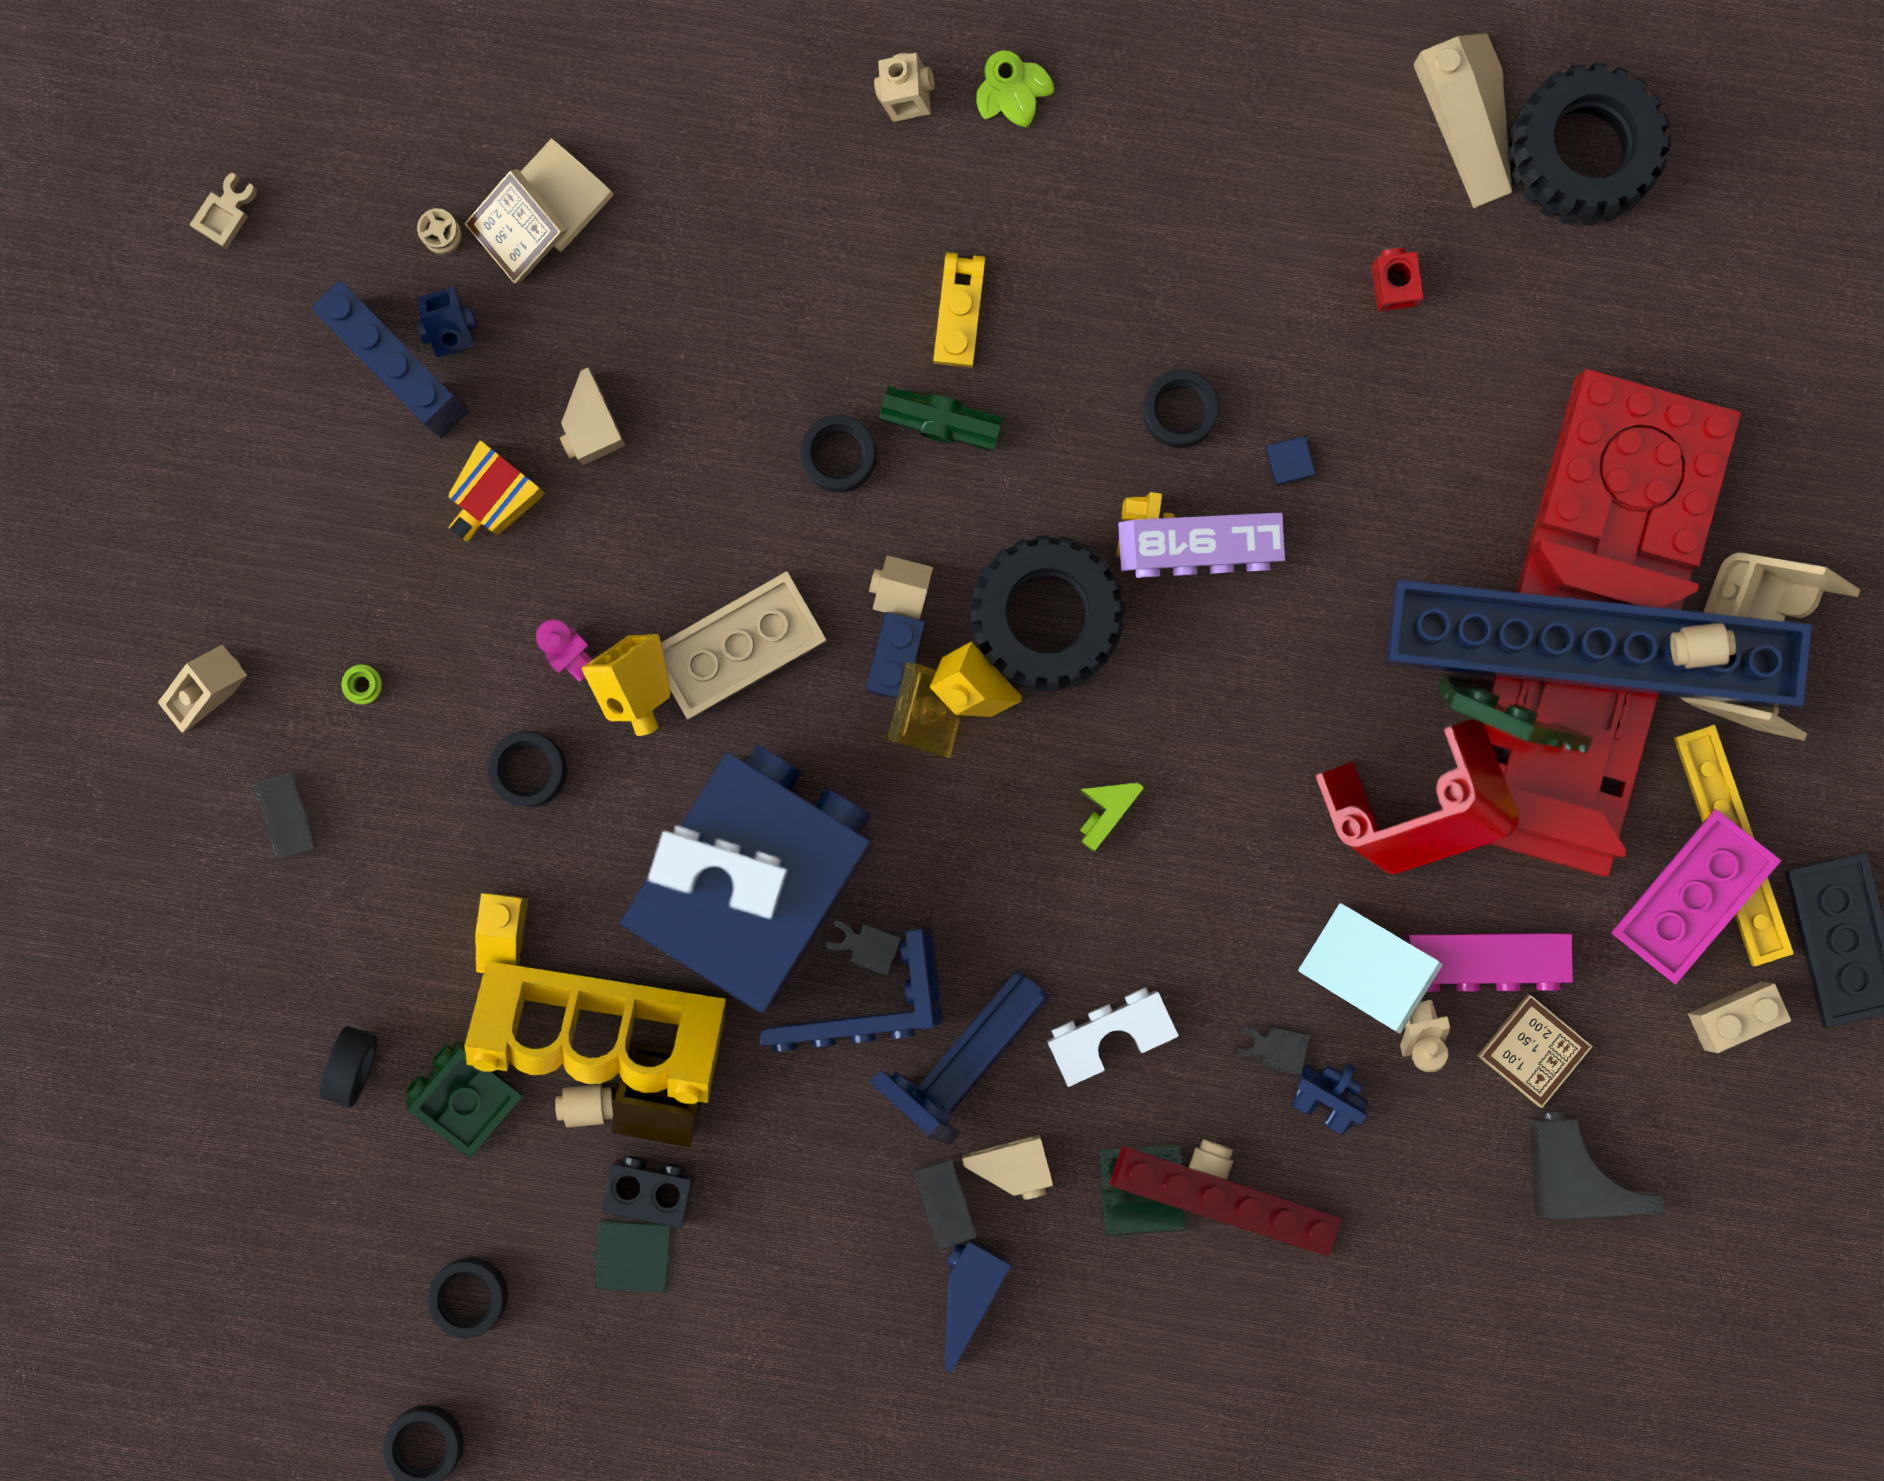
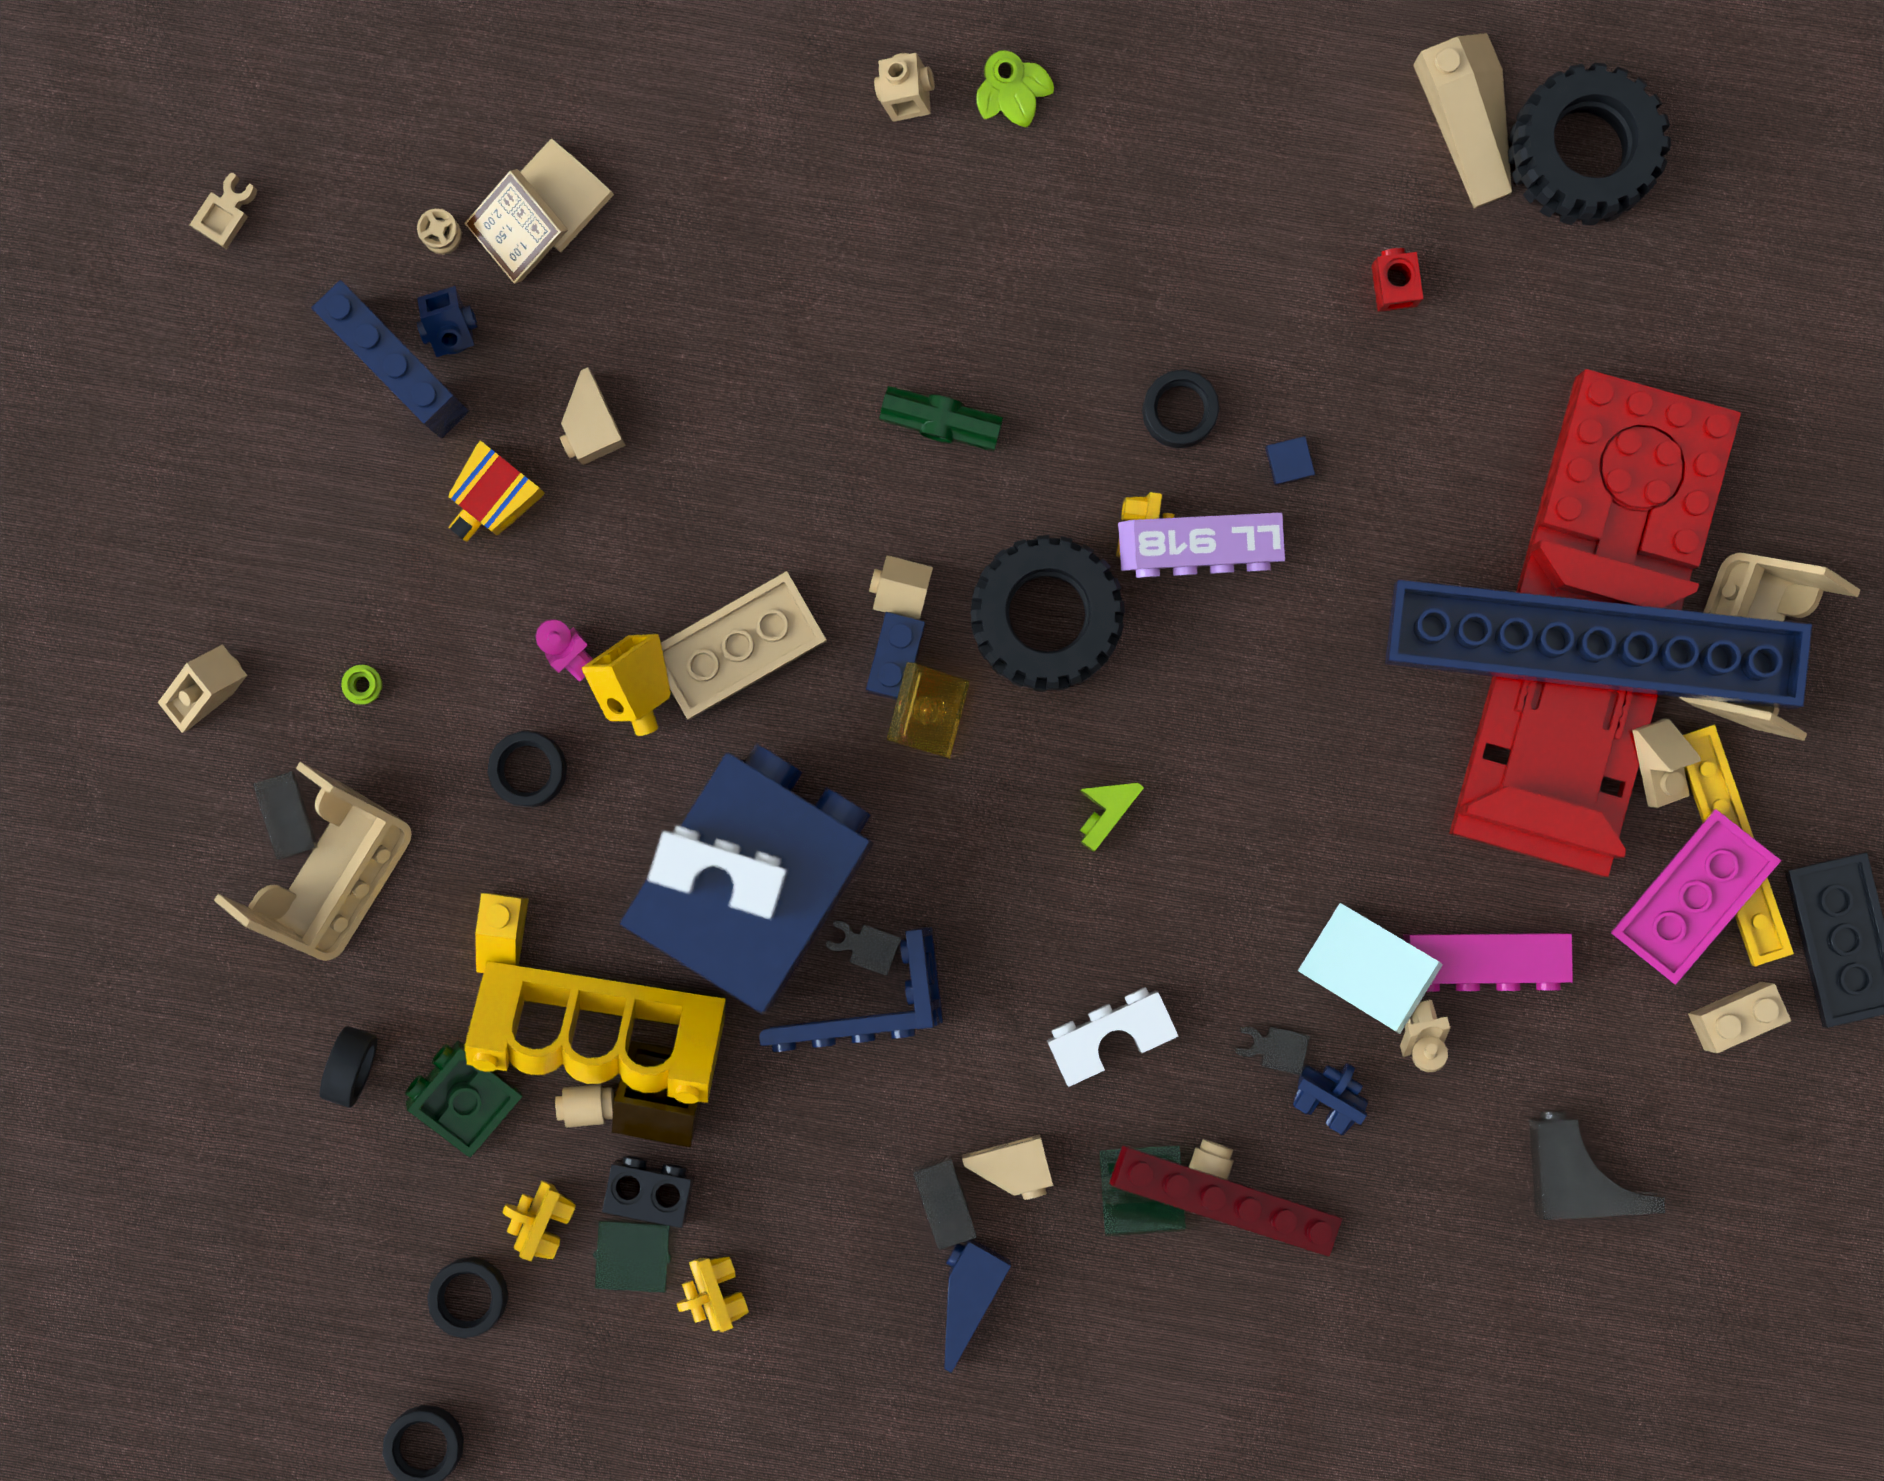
(337, 878): none -> tan windscreen
(533, 1238): none -> yellow hips
(719, 1310): none -> yellow hips
(838, 423): black tyre -> none
(959, 312): yellow plate -> none
(965, 1061): dark blue bracket -> none
(972, 684): yellow slope -> none
(1472, 799): red windscreen -> none
(1513, 720): dark green wing -> none
(1534, 1051): tile -> none
(1662, 760): none -> tan slope
(1702, 645): tan brick -> none

